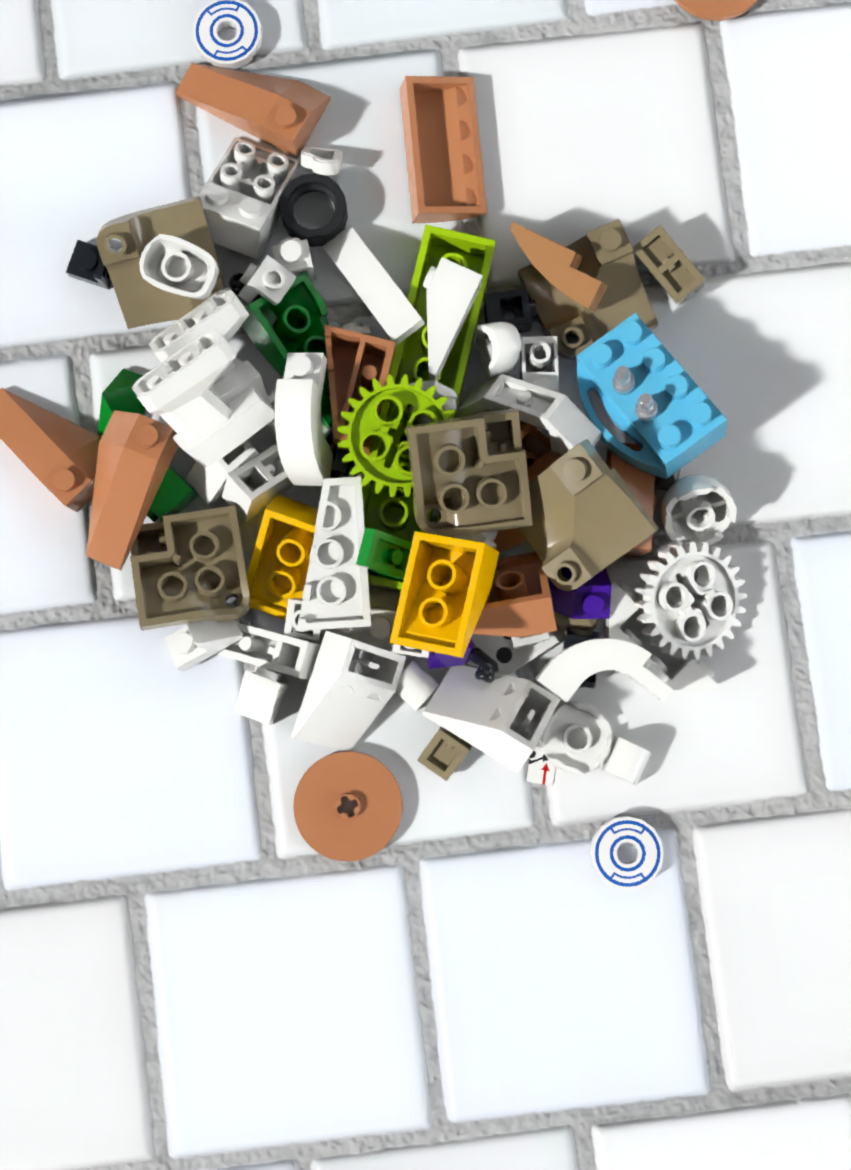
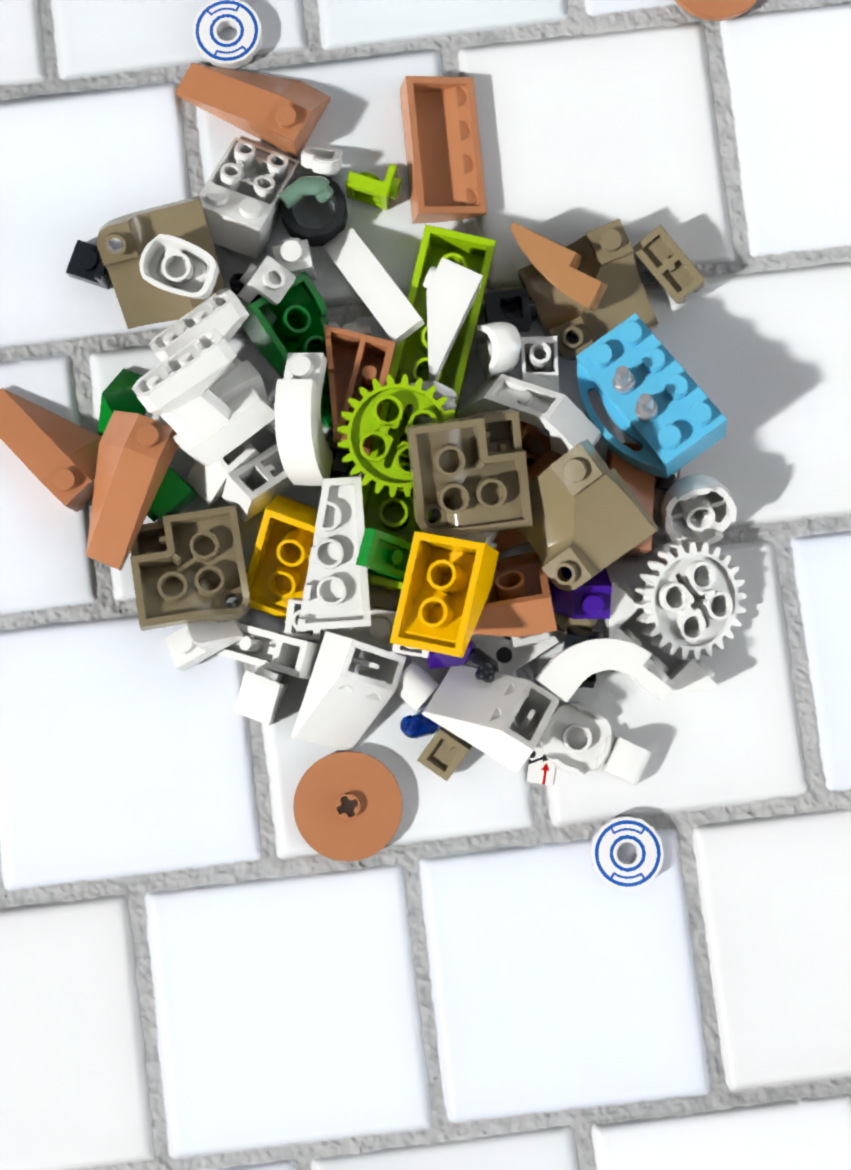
(306, 186): none -> sand green arm
(371, 191): none -> lime bracket
(418, 726): none -> clear blue arm

